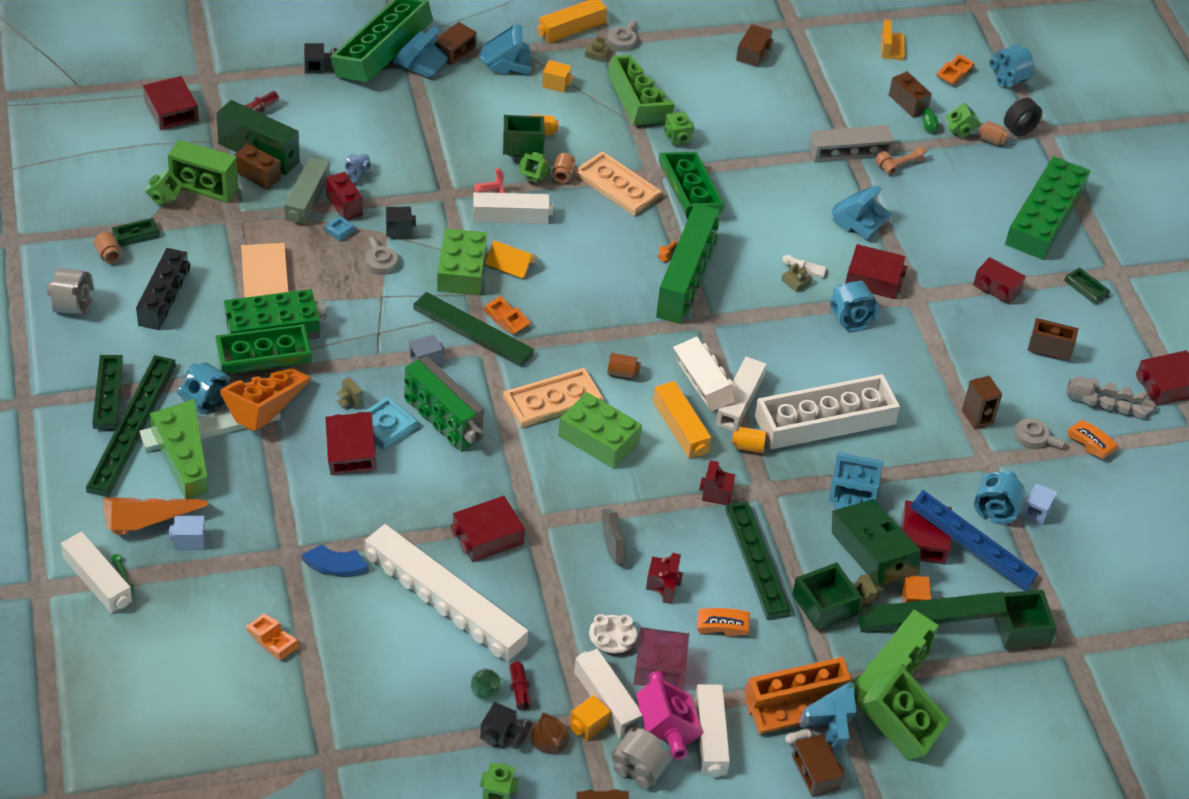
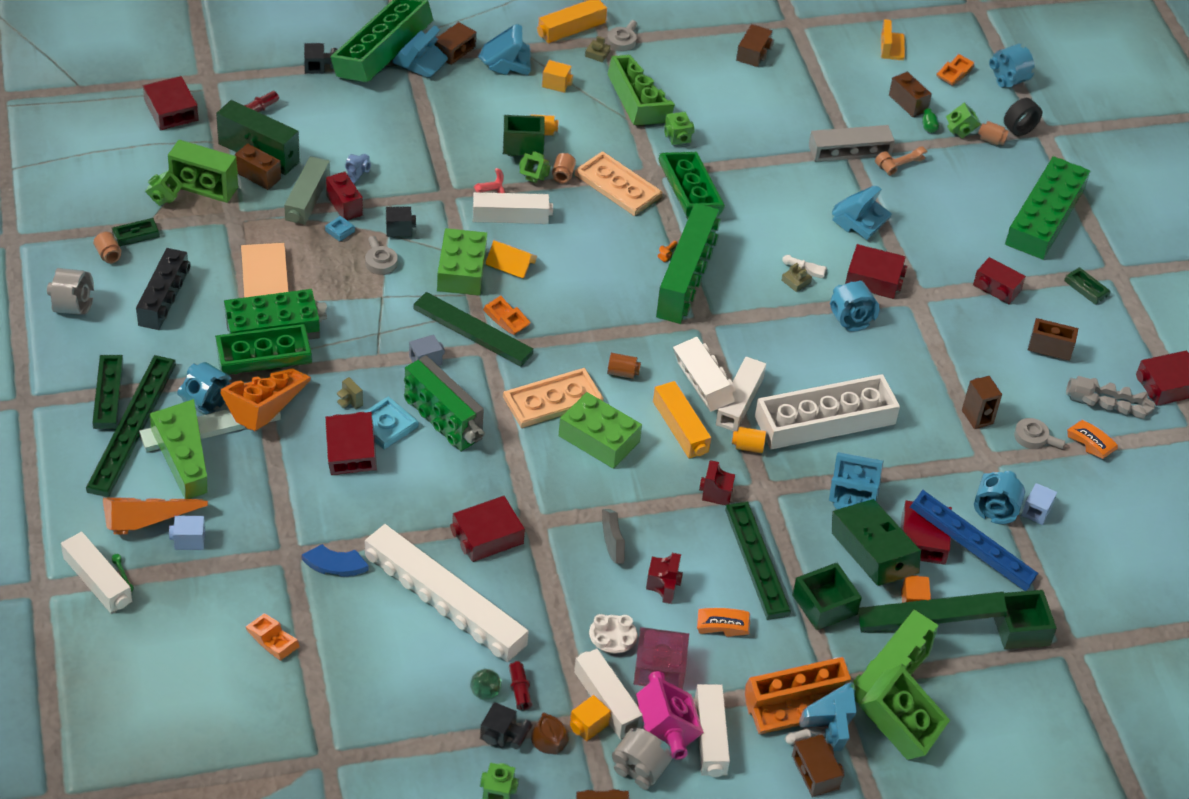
(867, 590): olive tile -> none

